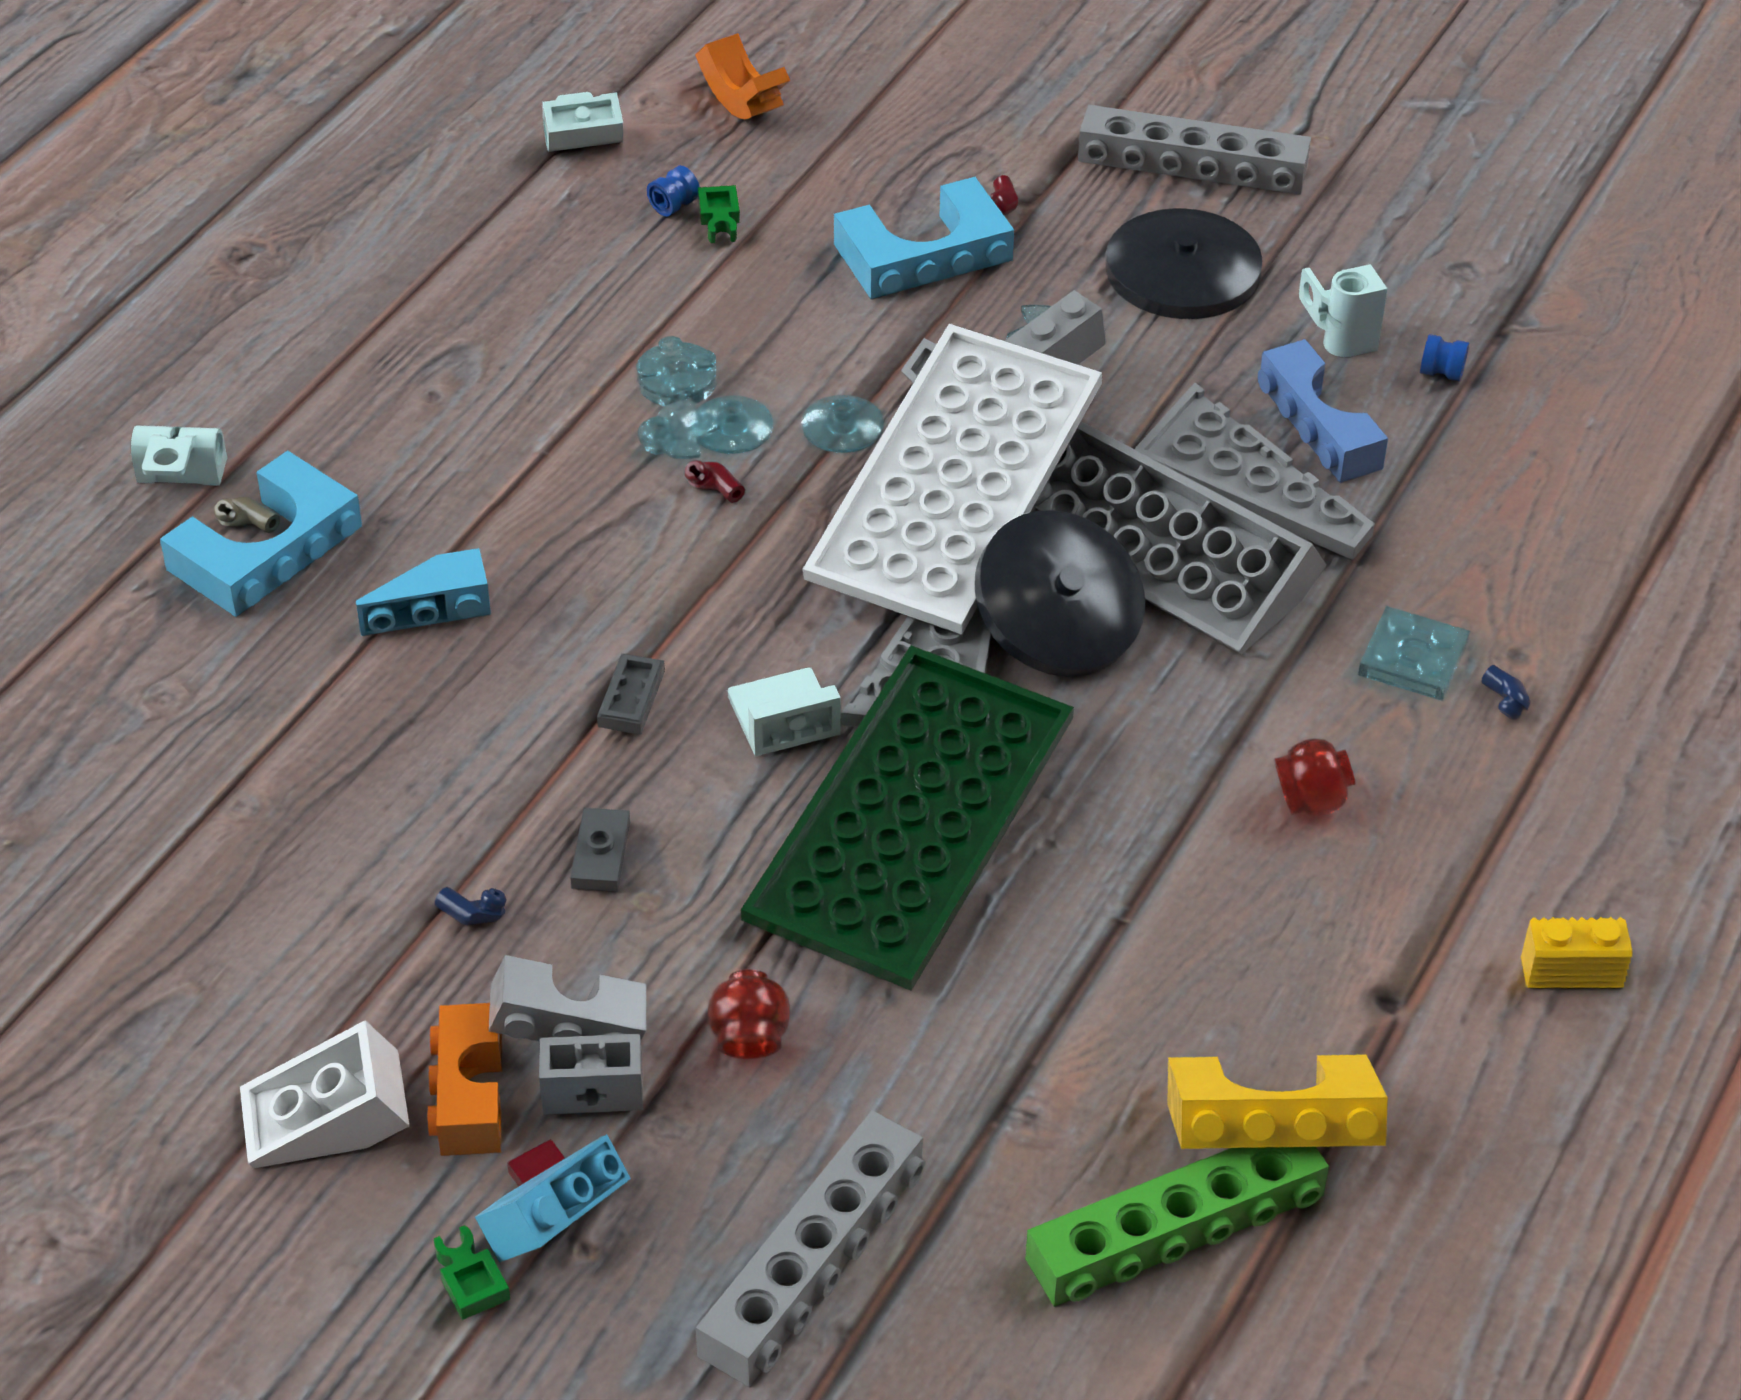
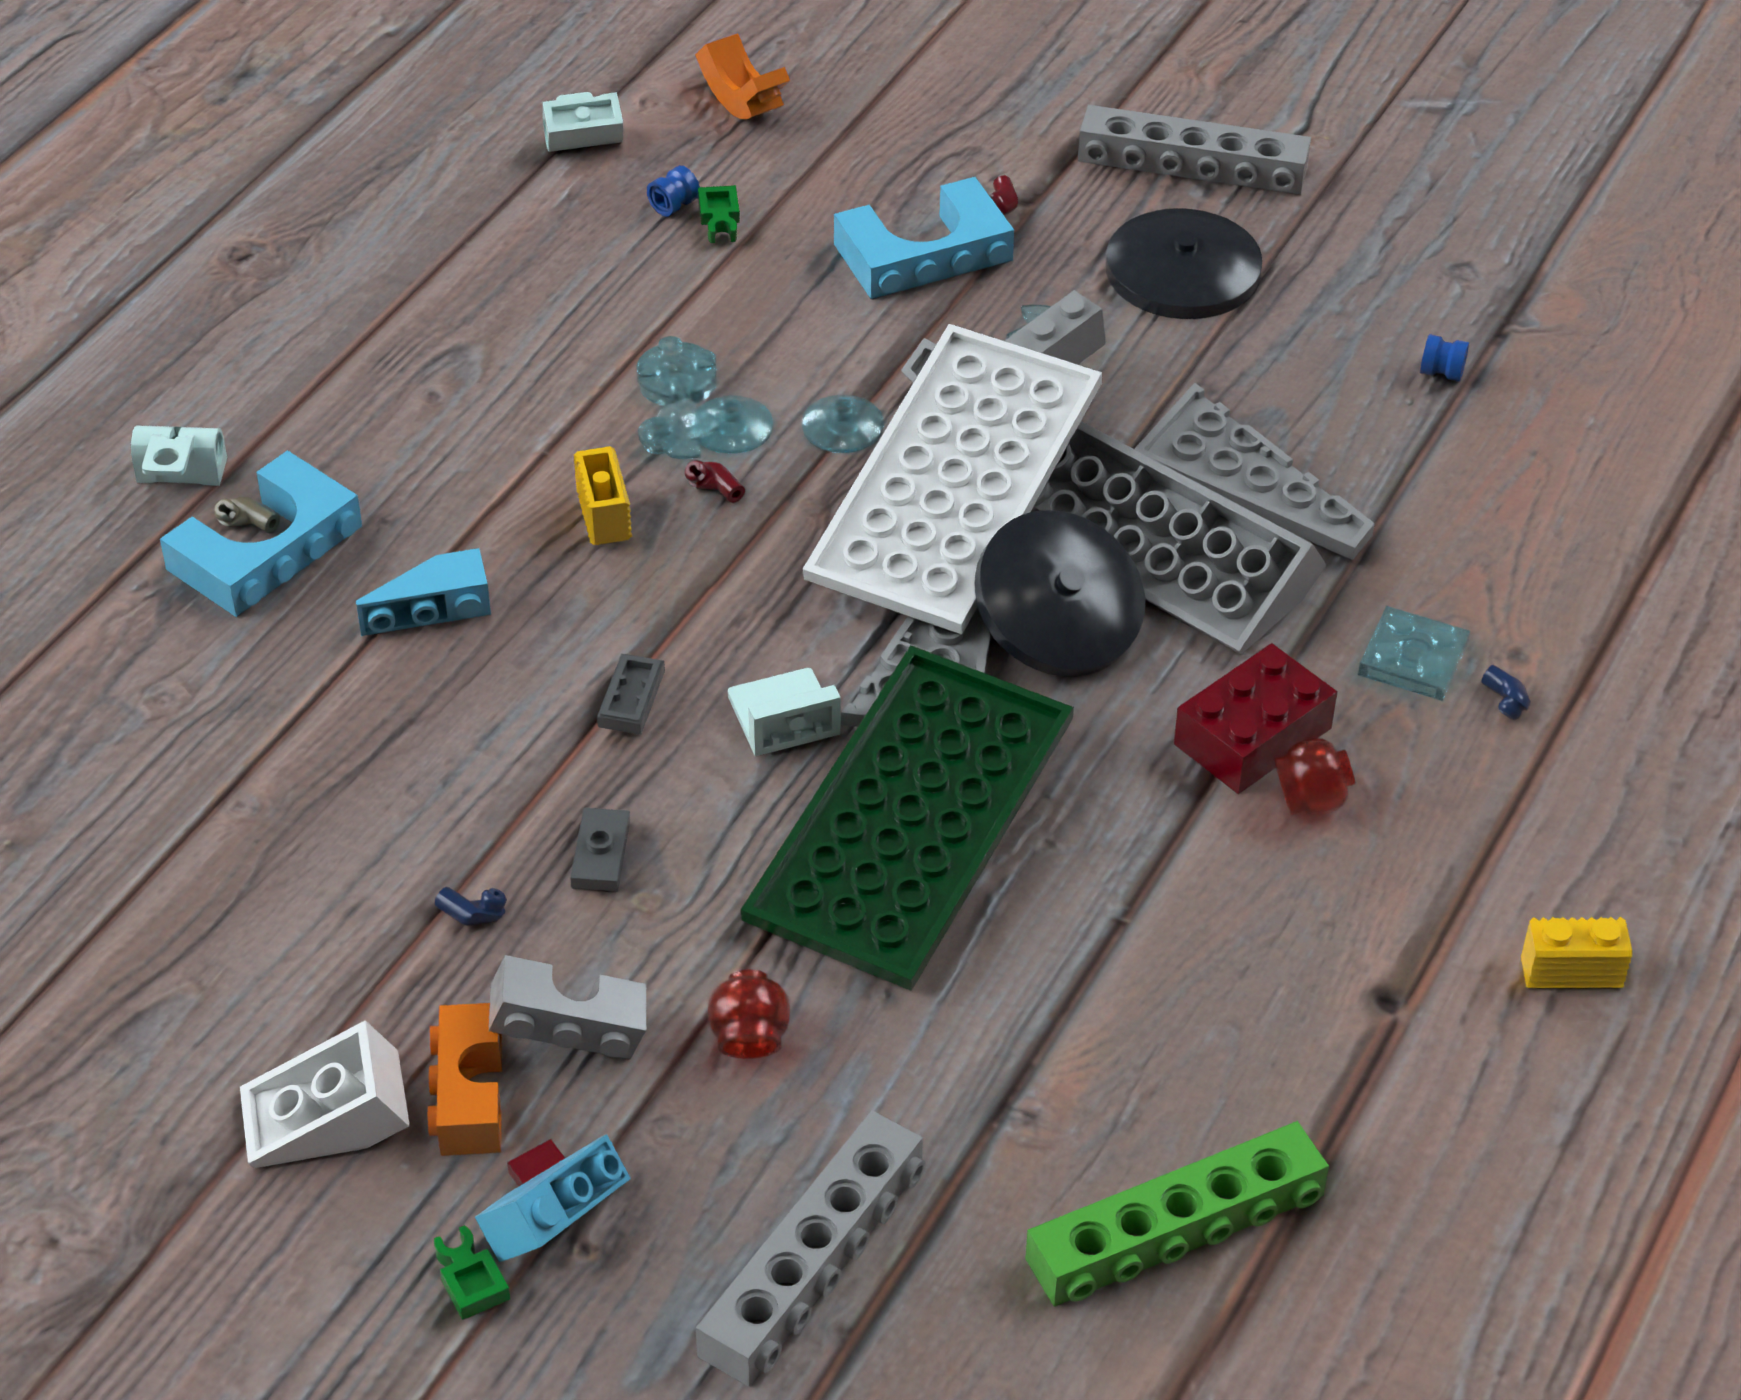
(591, 1074): light grey brick -> none
(602, 495): none -> yellow brick
(1254, 717): none -> dark red brick
(1341, 1109): yellow arch -> none
(1343, 440): medium blue arch -> none
(1348, 311): light aqua piece -> none

